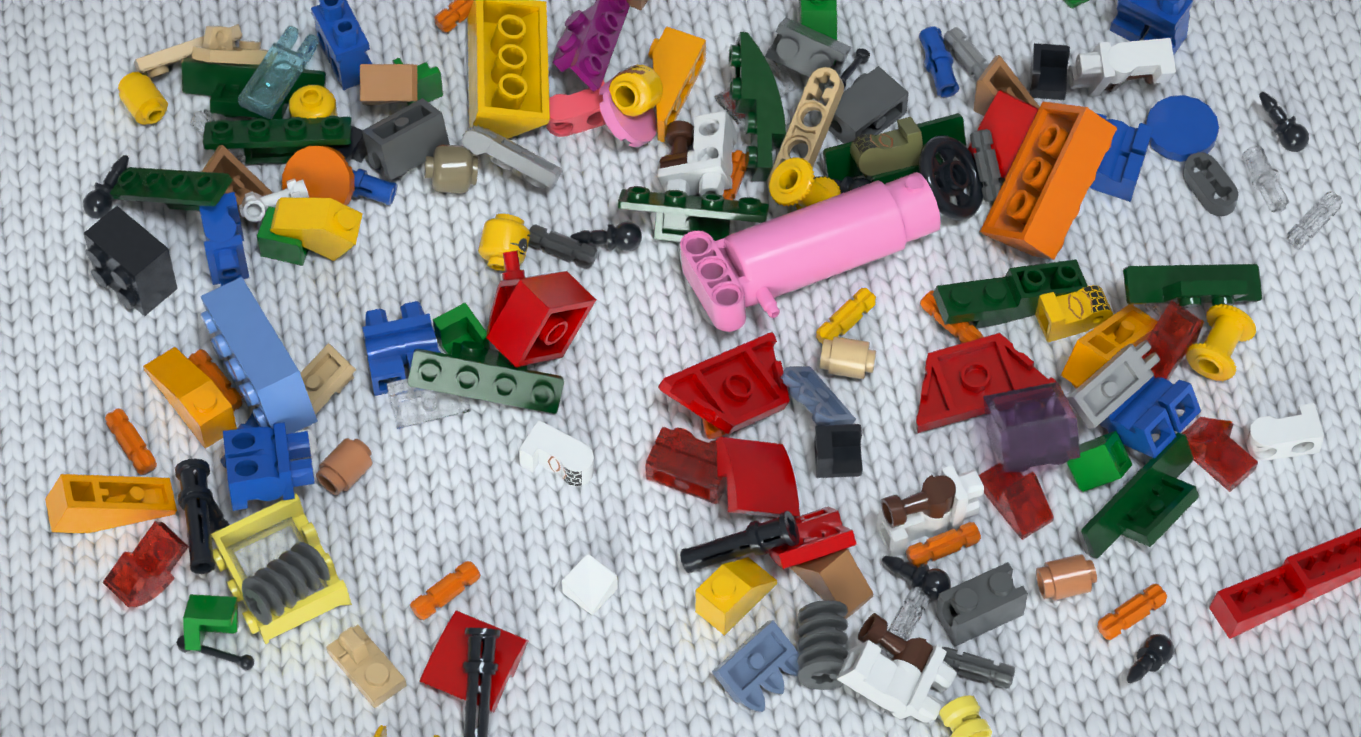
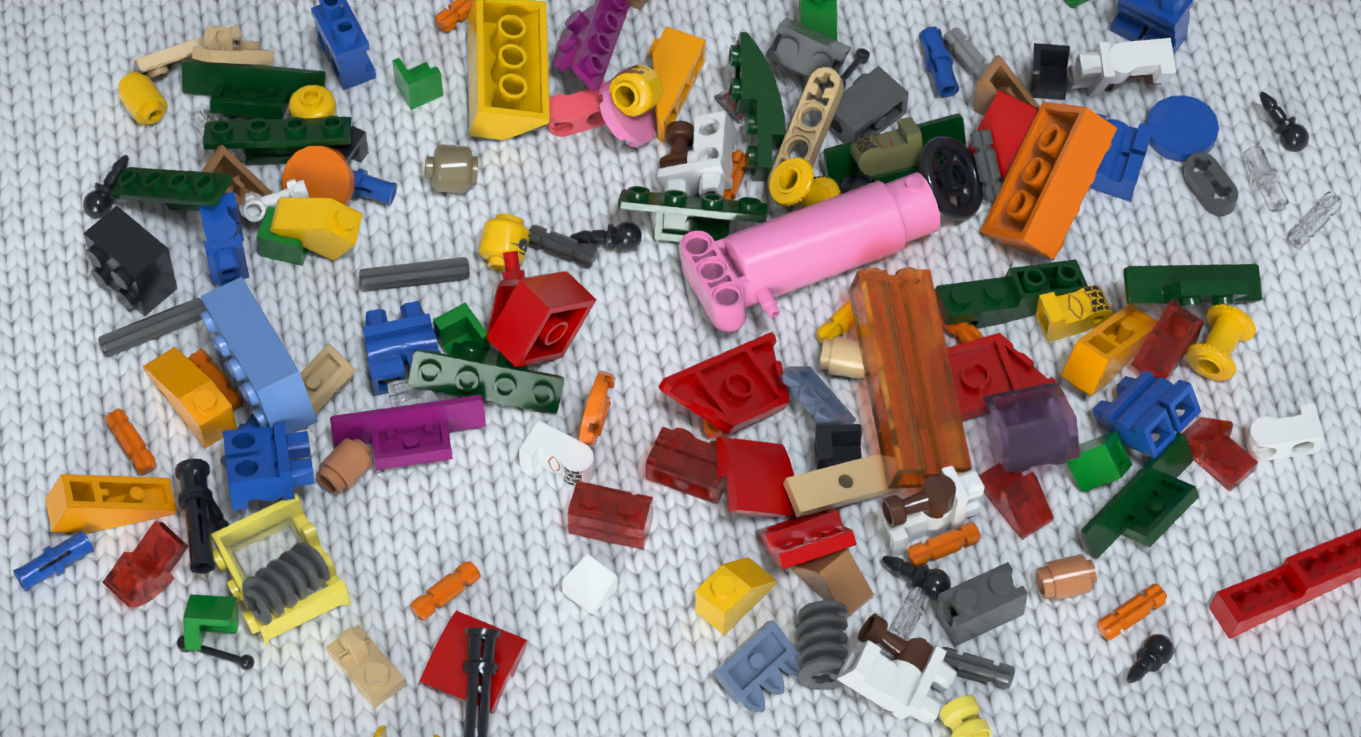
(77, 547): none -> blue pin
(151, 327): none -> dark grey axle
(277, 73): clear light blue hinge -> none
(387, 83): medium nougat slope -> none
(405, 138): dark grey brick -> none
(410, 432): none -> magenta bracket
(414, 273): none -> dark grey axle
(511, 155): light grey hinge -> none
(596, 408): none -> orange tile
(610, 515): none -> clear red brick
(755, 539): black pin -> none
(822, 488): none -> tan tile
(908, 375): none -> clear orange brick
(1113, 383): light grey hinge -> none

